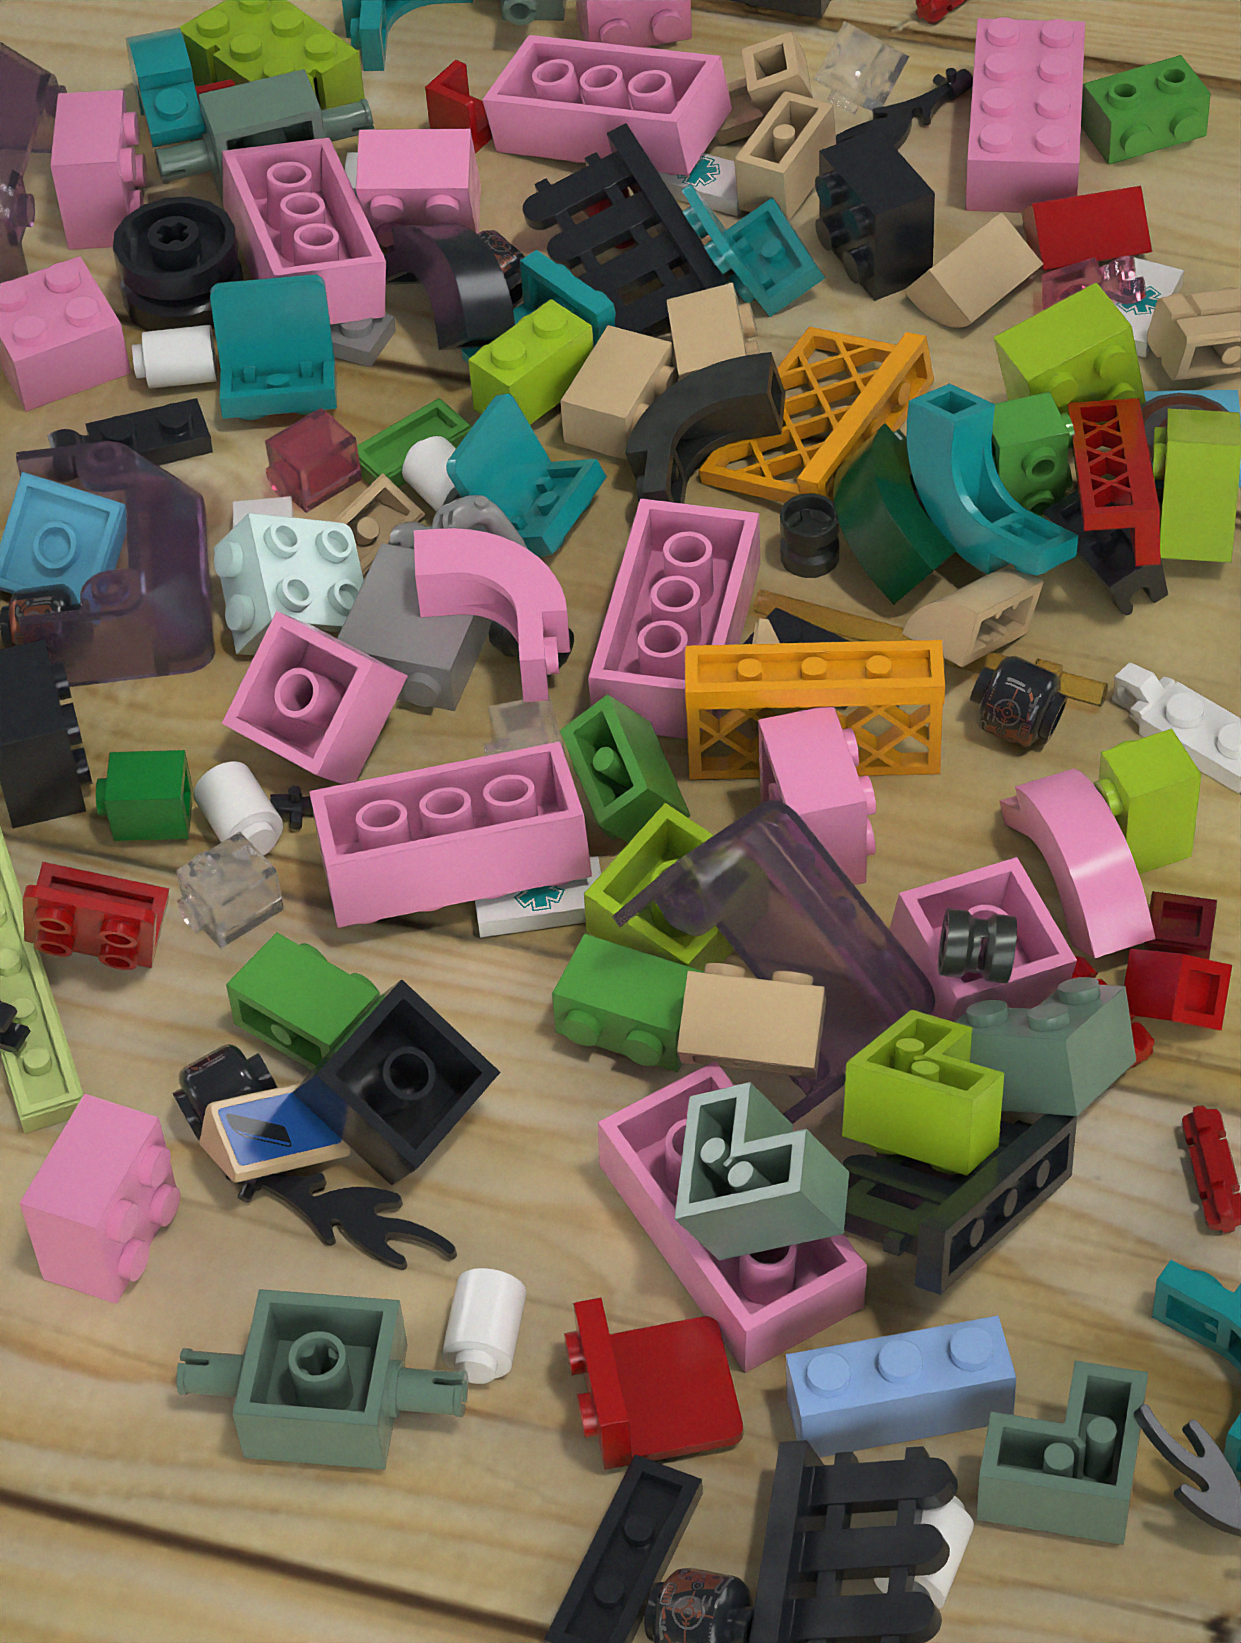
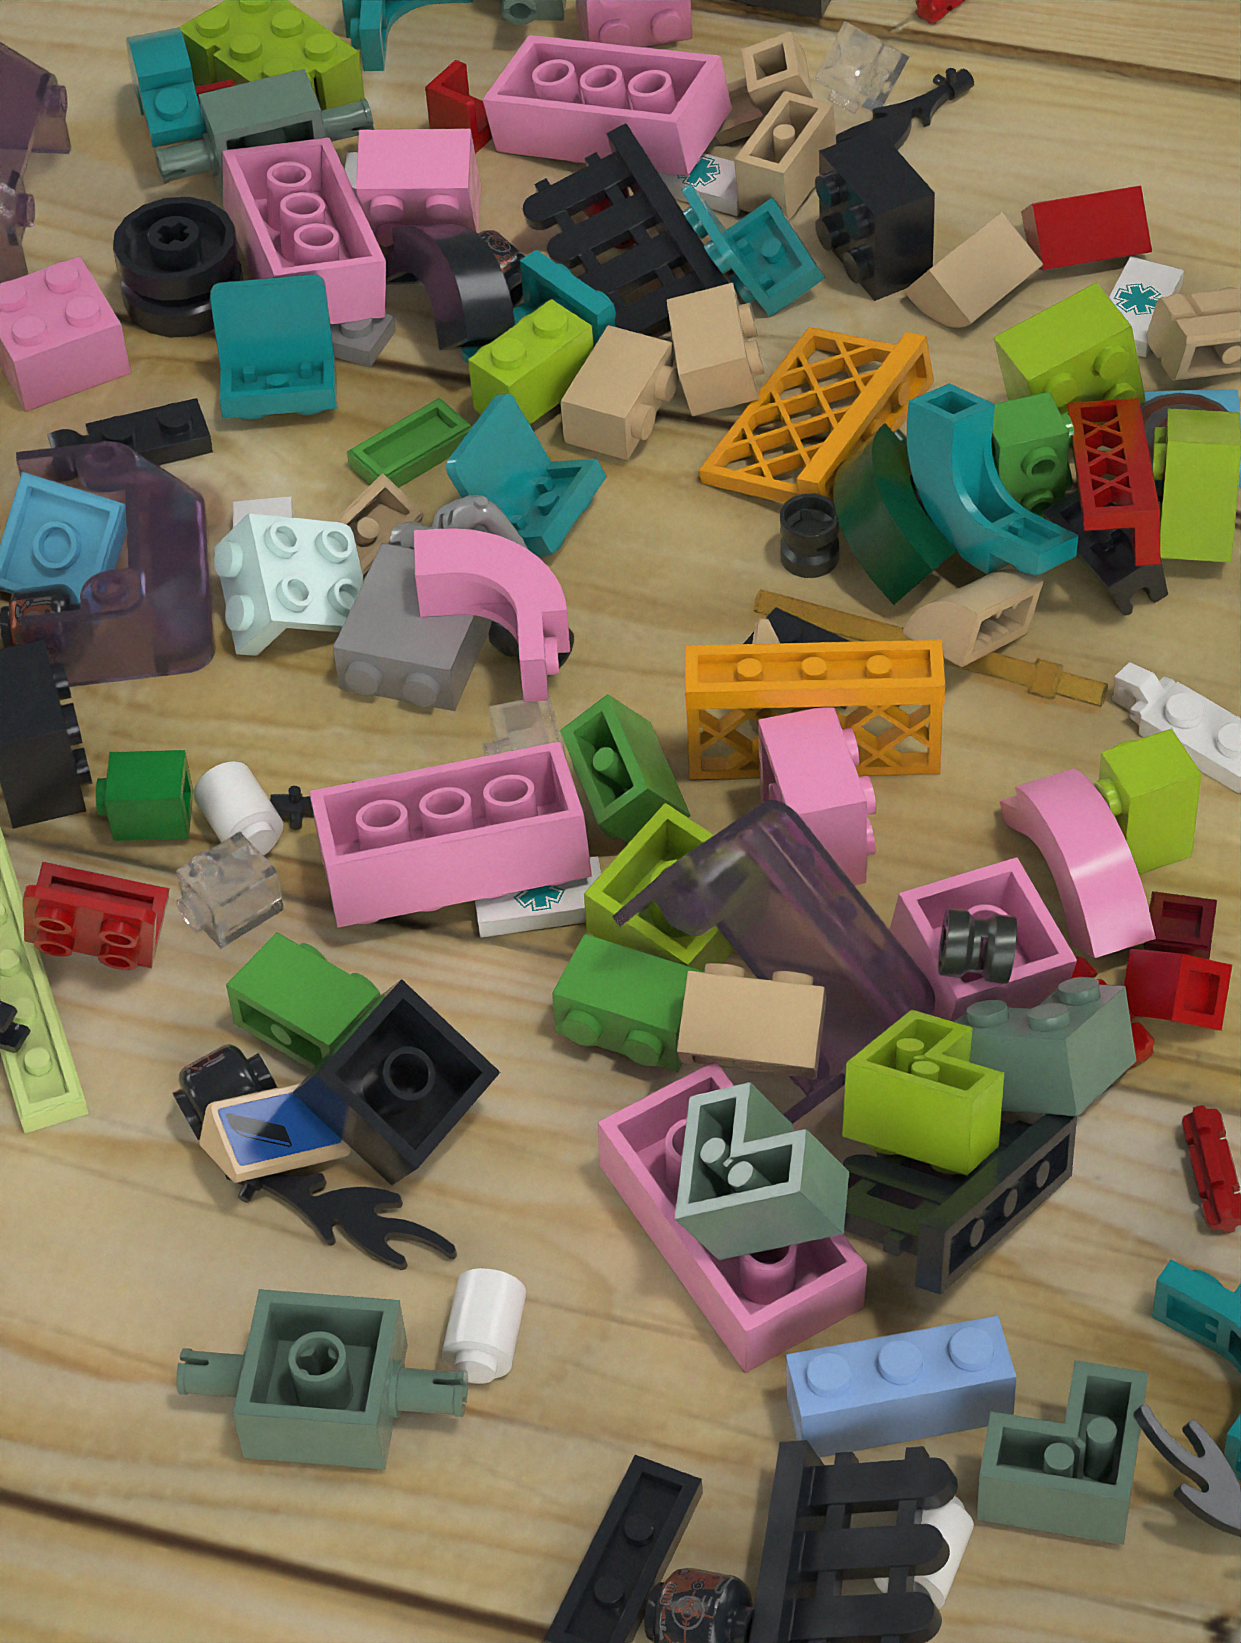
(96, 166): bright pink brick -> none
(101, 1199): bright pink brick -> none
(176, 357): white brick -> none
(312, 460): clear pink brick -> none
(314, 699): bright pink brick -> none
(426, 471): white brick -> none
(652, 1387): red bracket -> none
(678, 586): bright pink brick -> none
(699, 415): pearl dark grey arch -> none
(1019, 701): black head -> none
(1024, 113): bright pink brick -> none
(1111, 278): clear pink plate -> none
(1145, 109): bright green brick -> none

